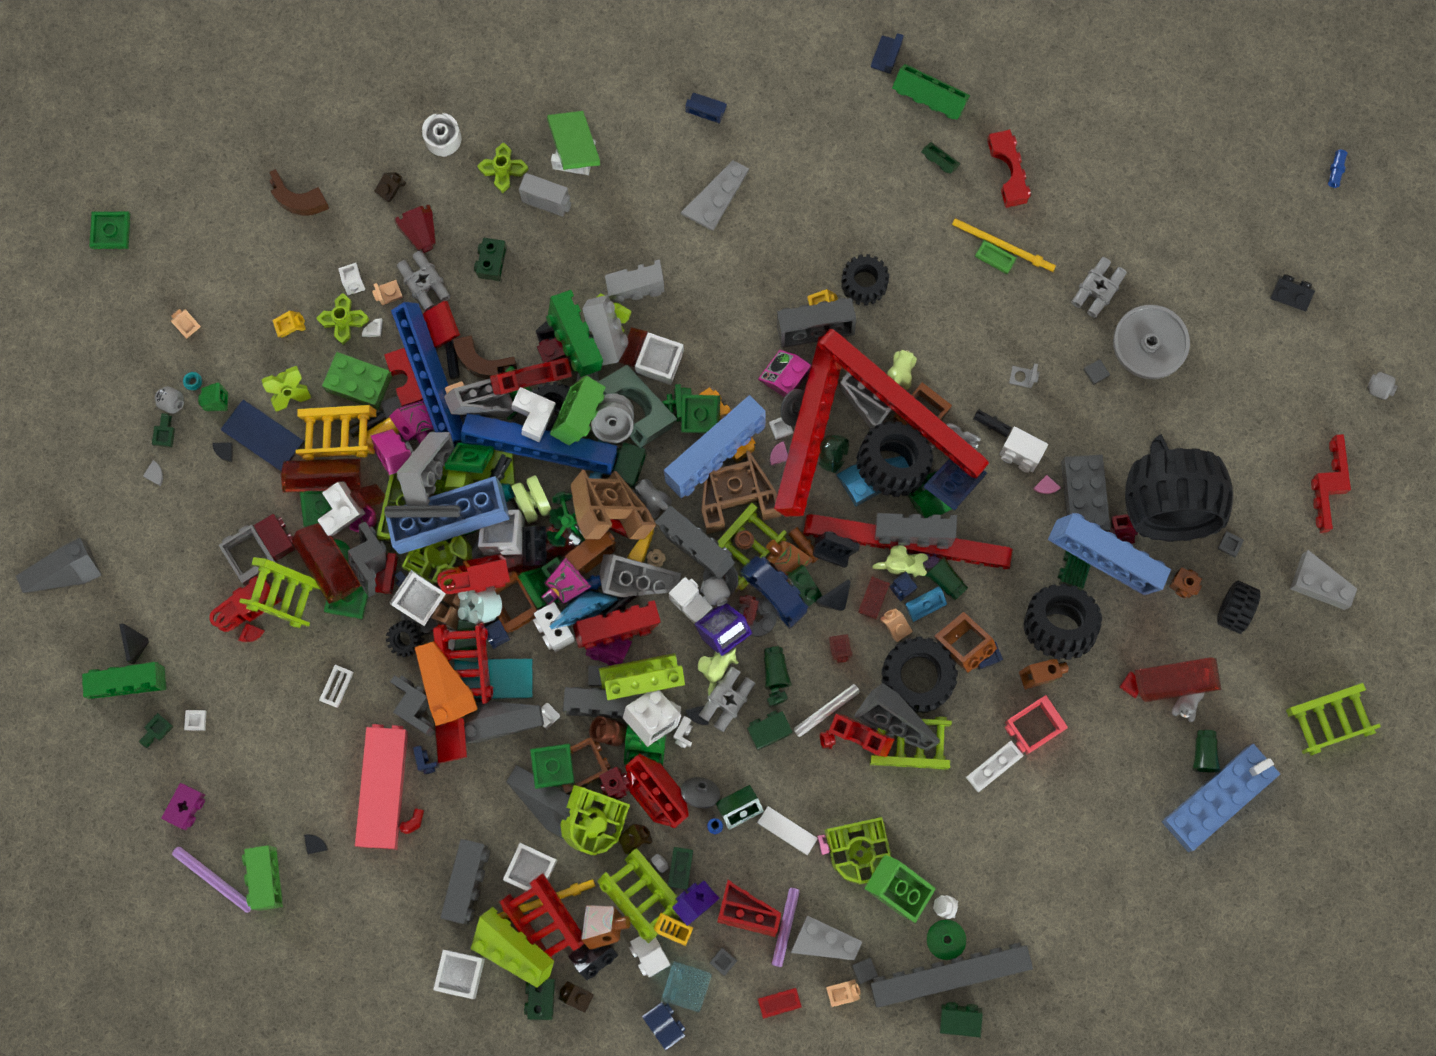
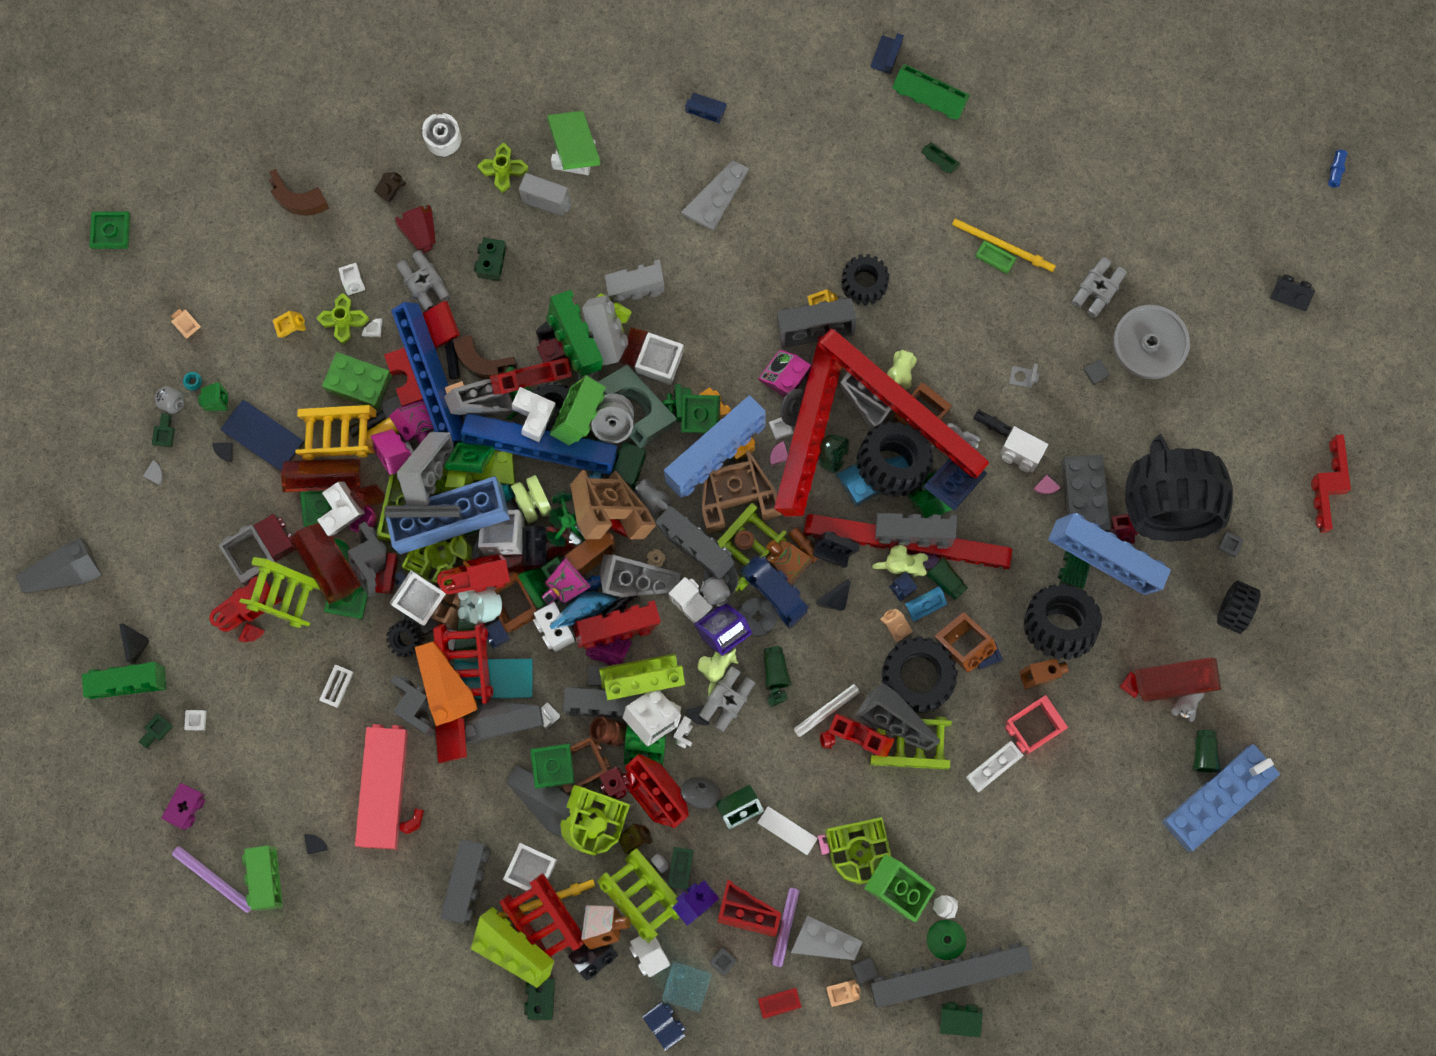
(284, 387): lime plant -> none
(387, 292): light nougat bracket -> none
(421, 758): dark blue bracket -> none
(459, 974): piece -> none
(501, 467): black pin -> none
(575, 996): dark brown bracket -> none
(640, 550): yellow slope -> none
(684, 932): yellow slope -> none
(713, 821): blue pin -> none
(749, 613): clear red bracket -> none
(769, 730): dark green brick -> none
(804, 583): dark green plate -> none
(840, 648): clear red bracket -> none
(873, 598): clear red plate -> none
(1003, 147): red arch -> none
(1186, 583): dark orange brick -> none
(1322, 582): light grey wedge -> none
(1335, 699): lime fence -> none
(1382, 385): light grey head -> none

